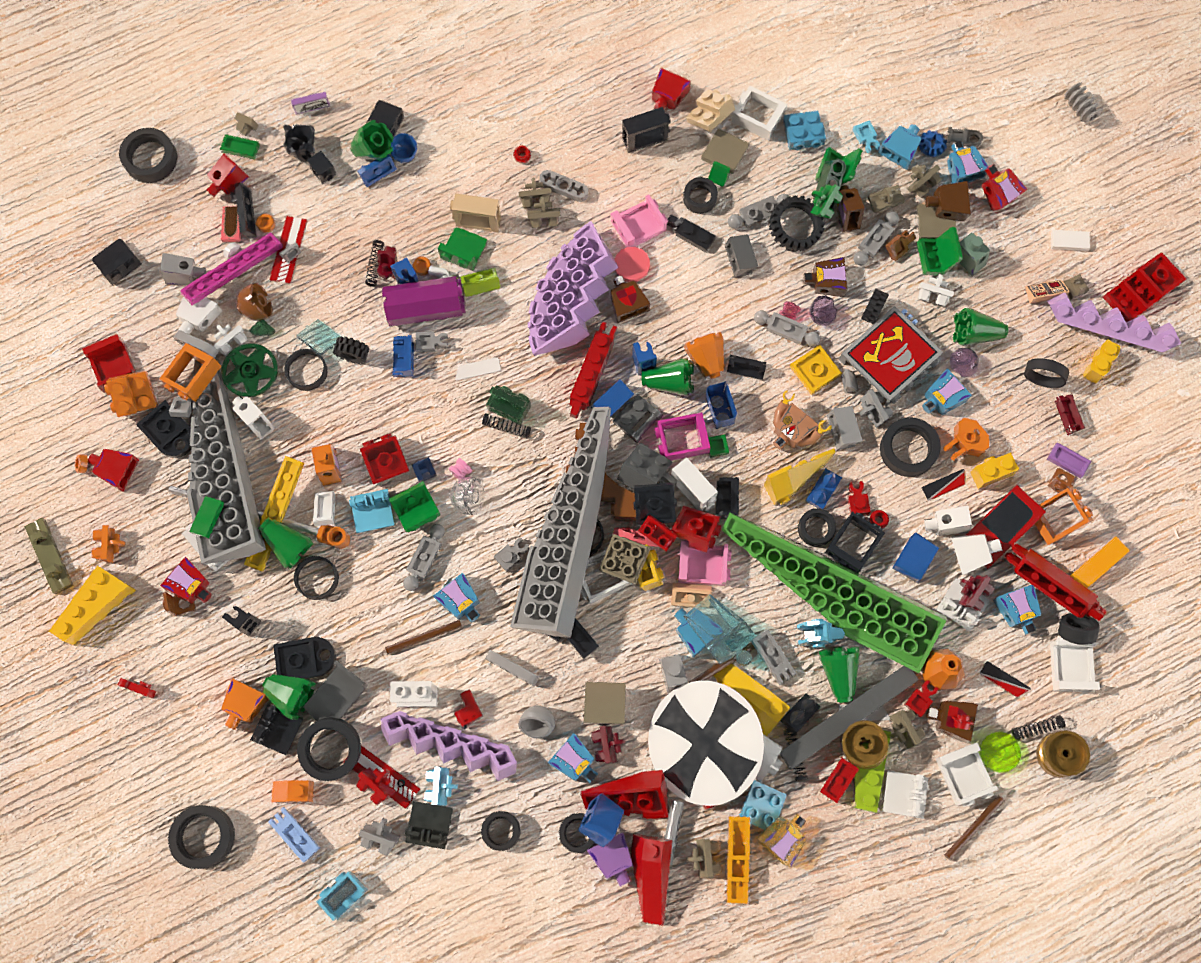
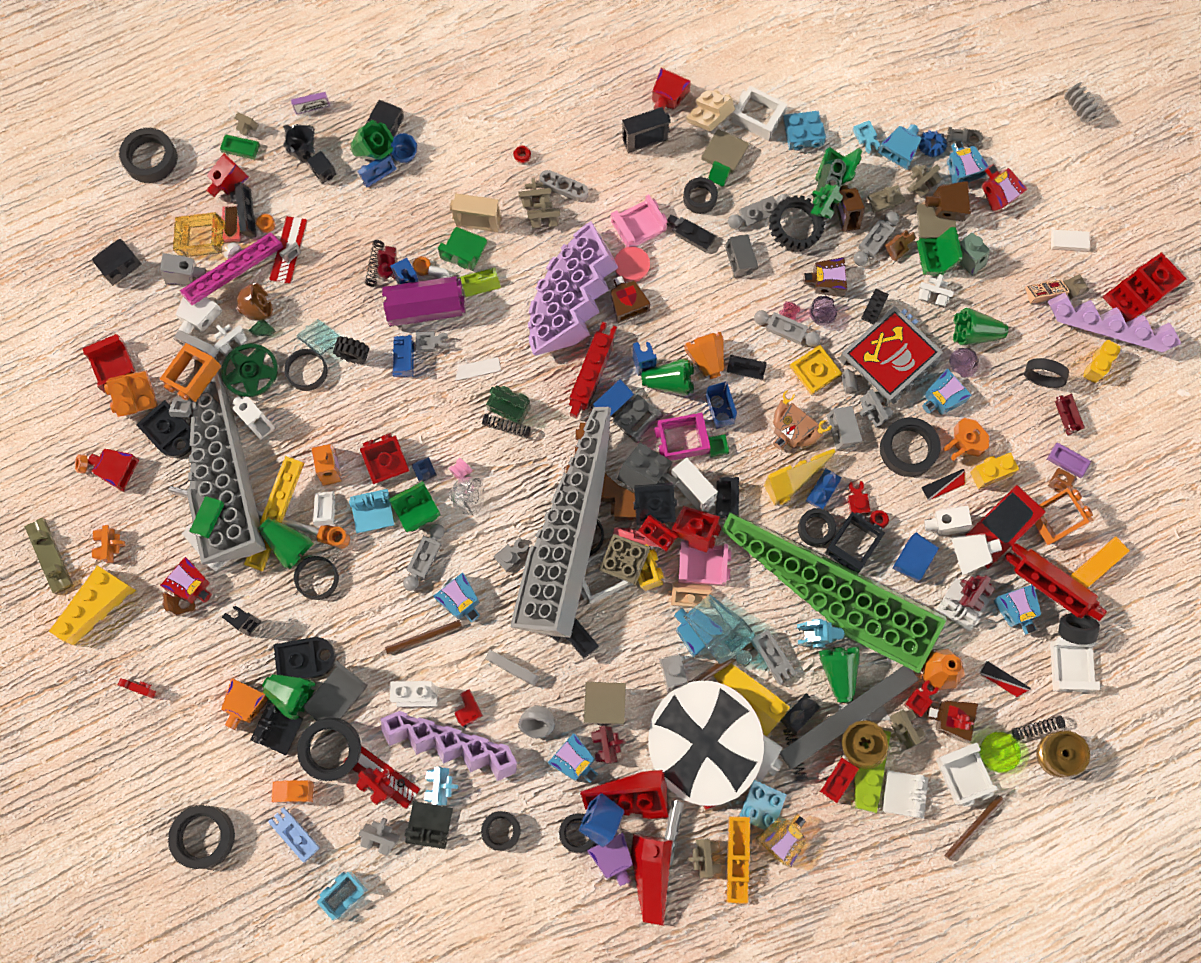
(182, 234): none -> clear yellow window

